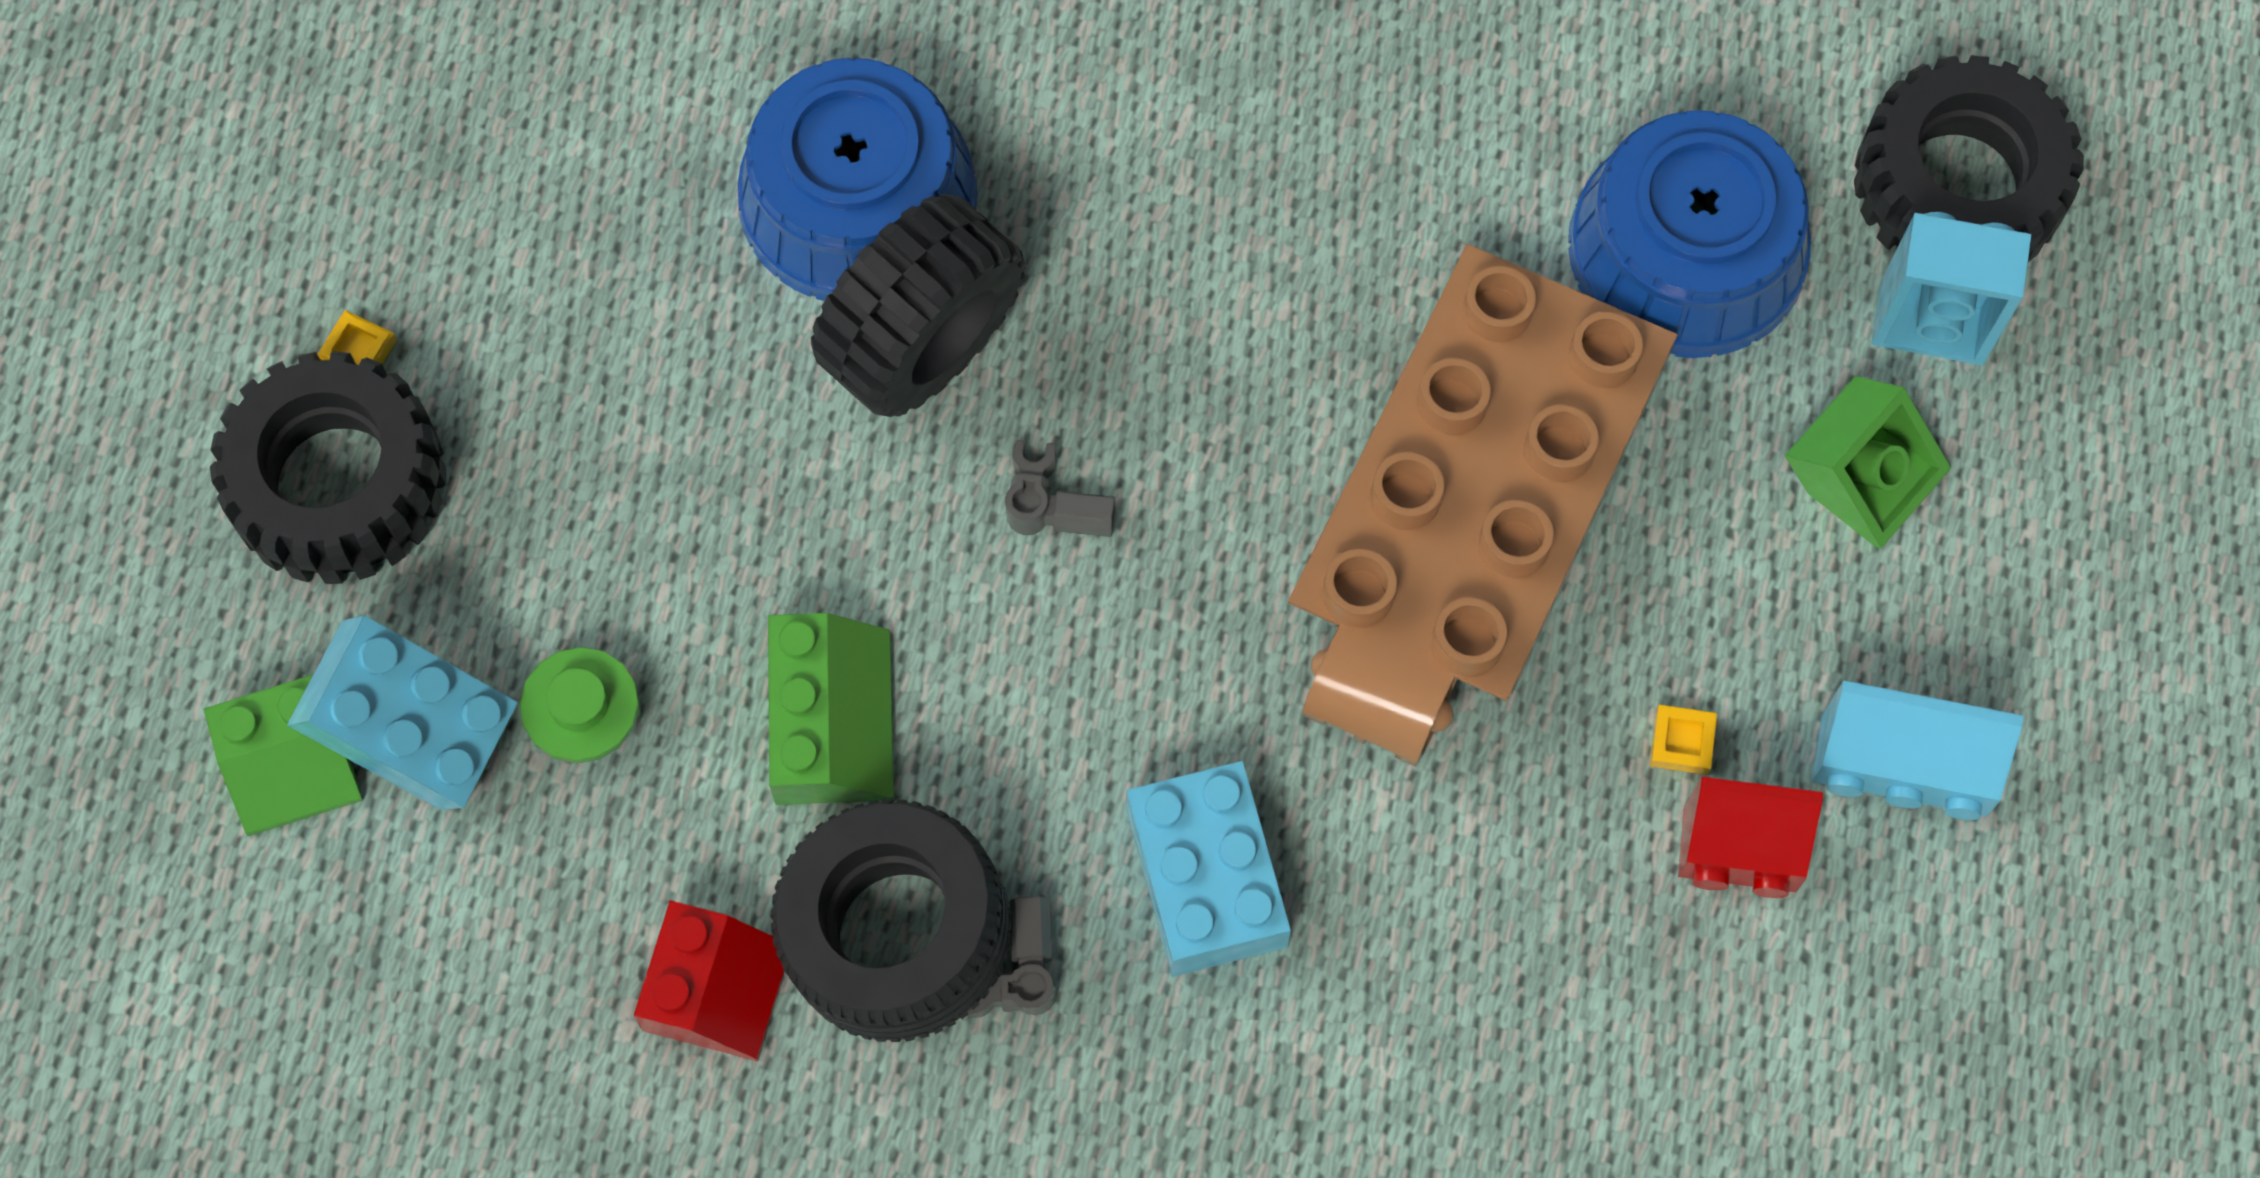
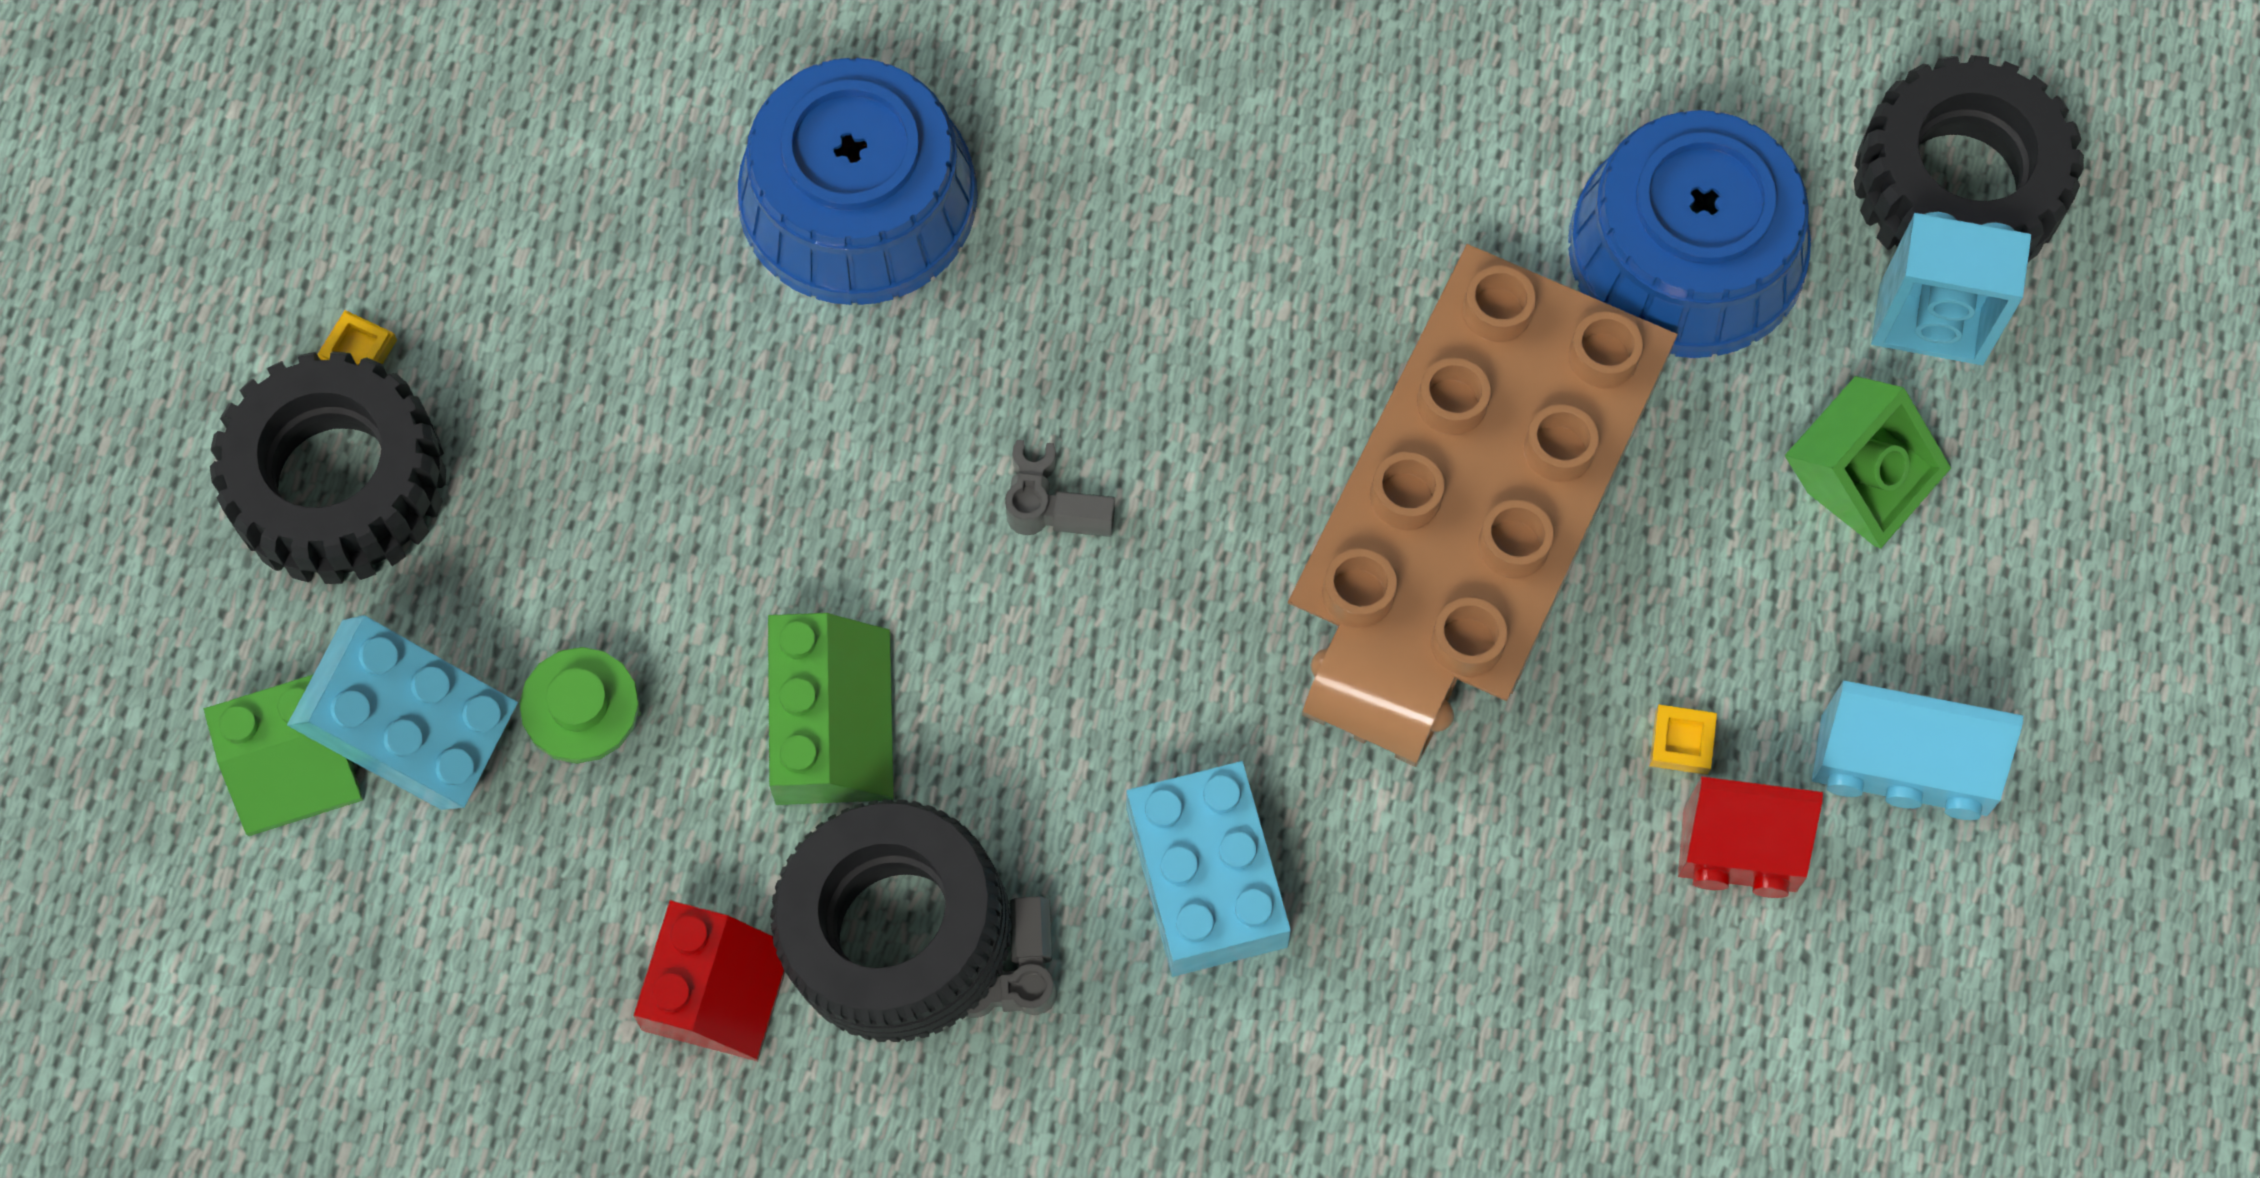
(917, 305): black tyre -> none

